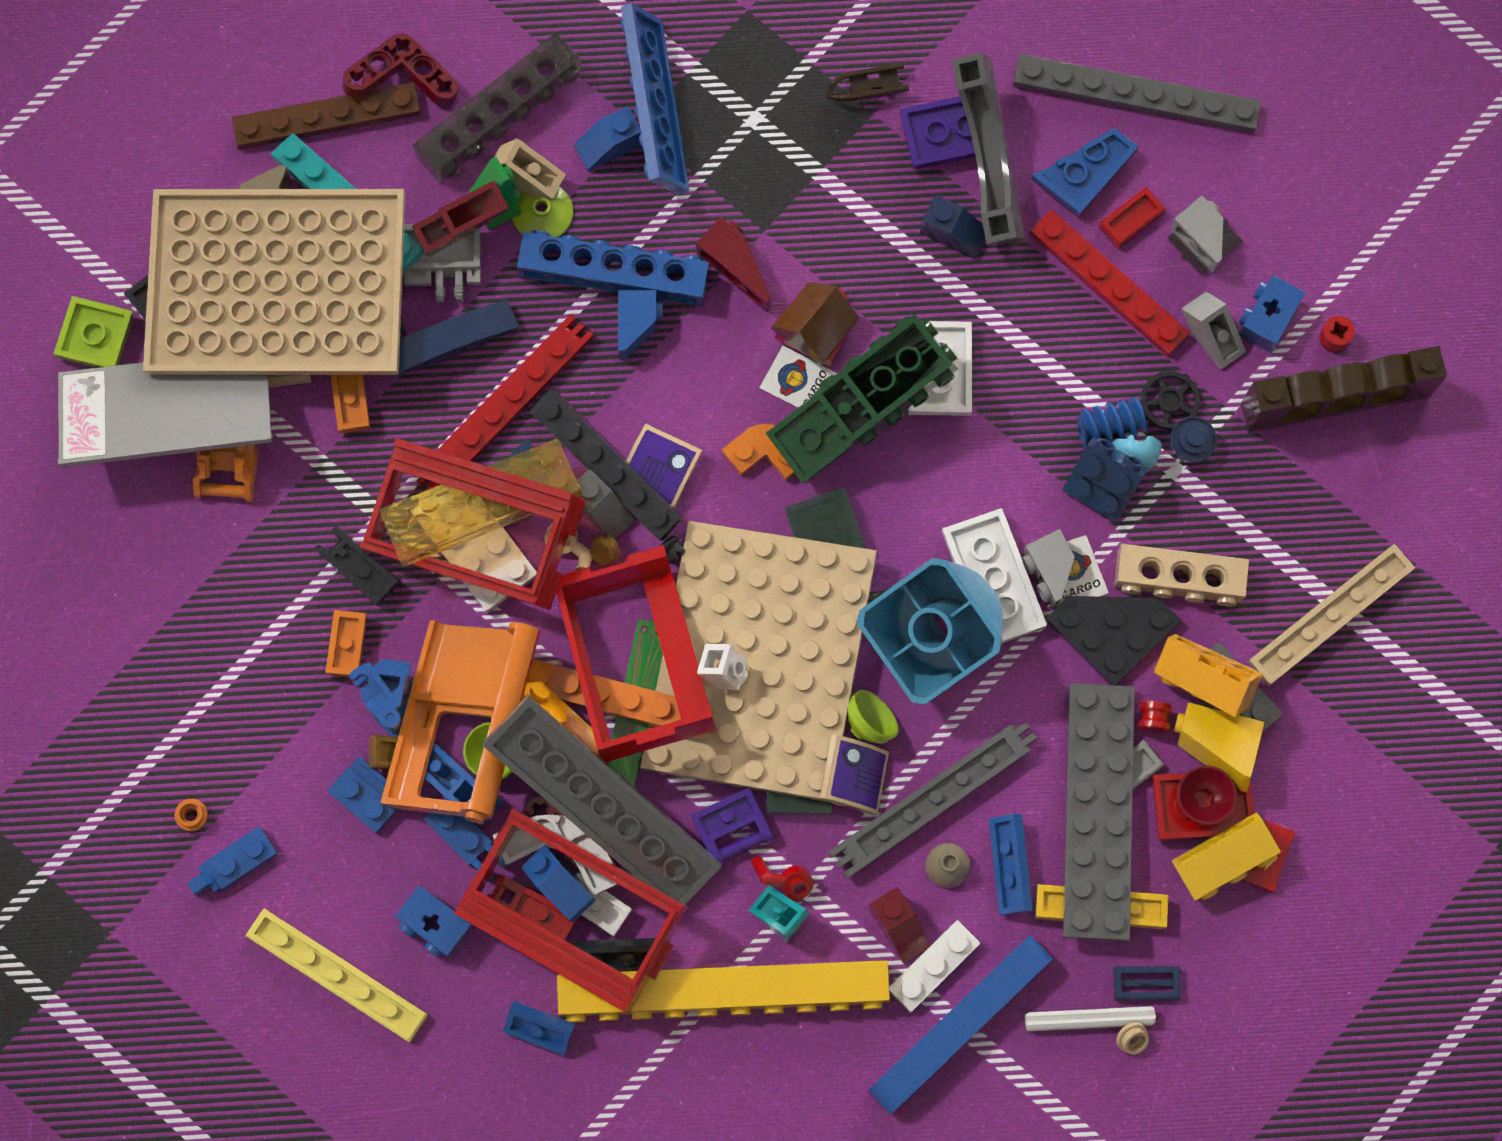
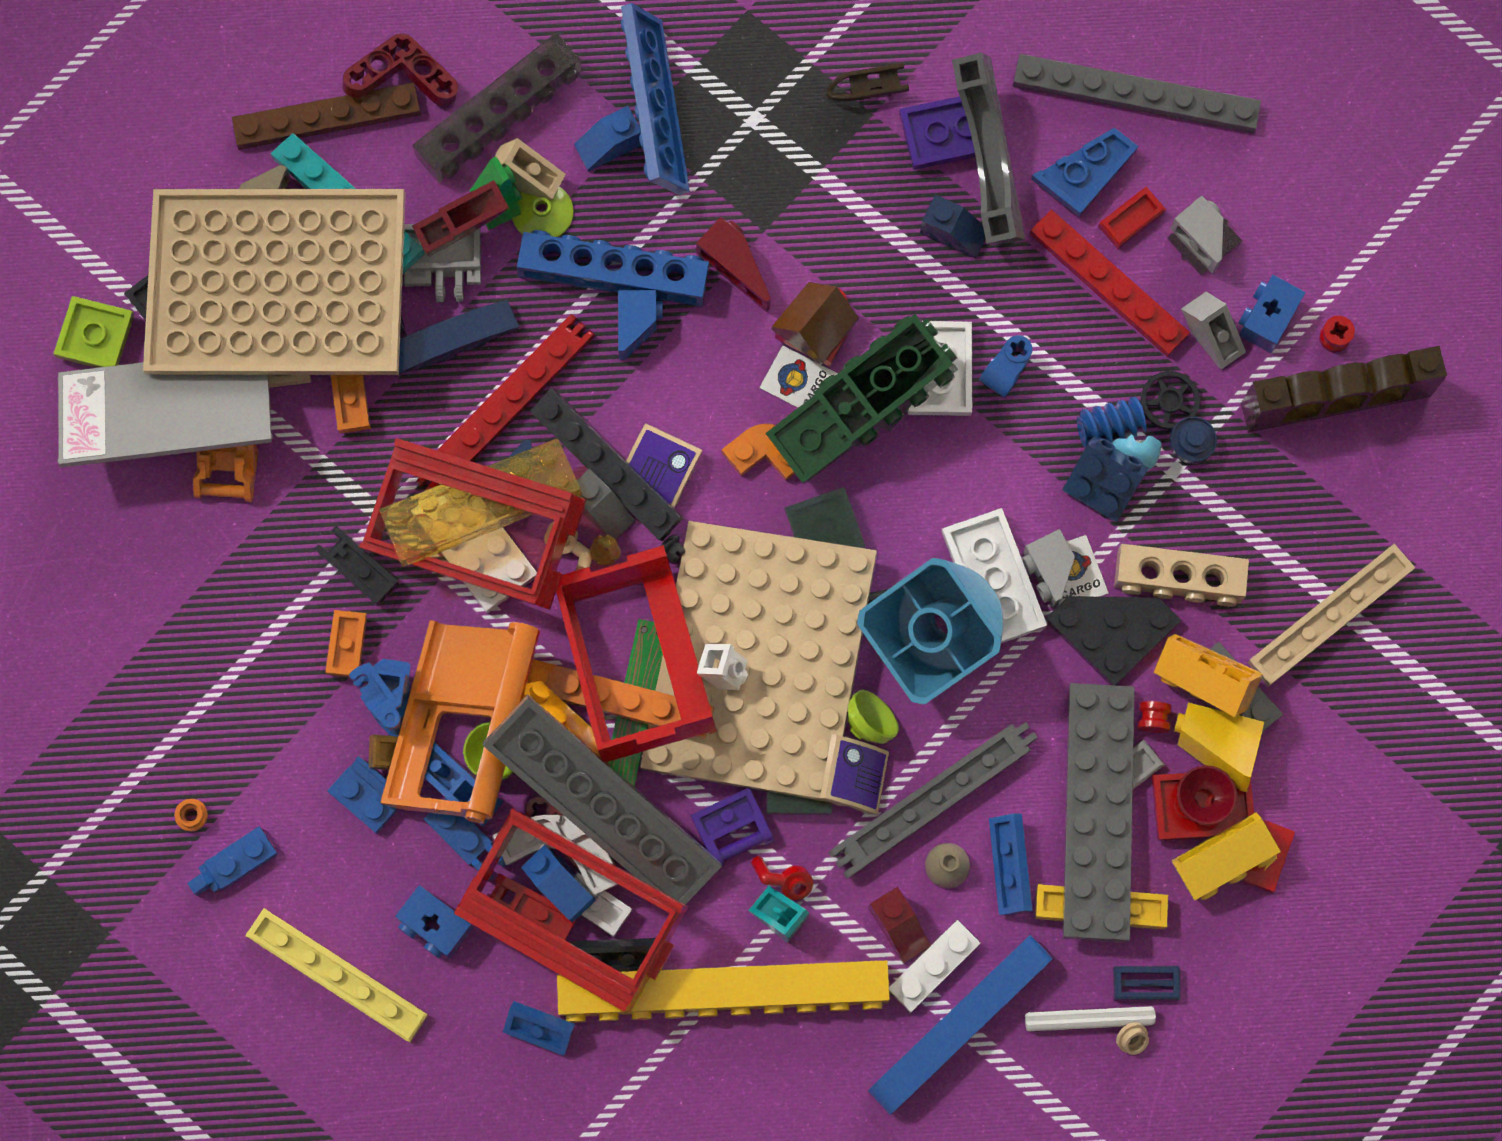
(1006, 369): none -> blue piece

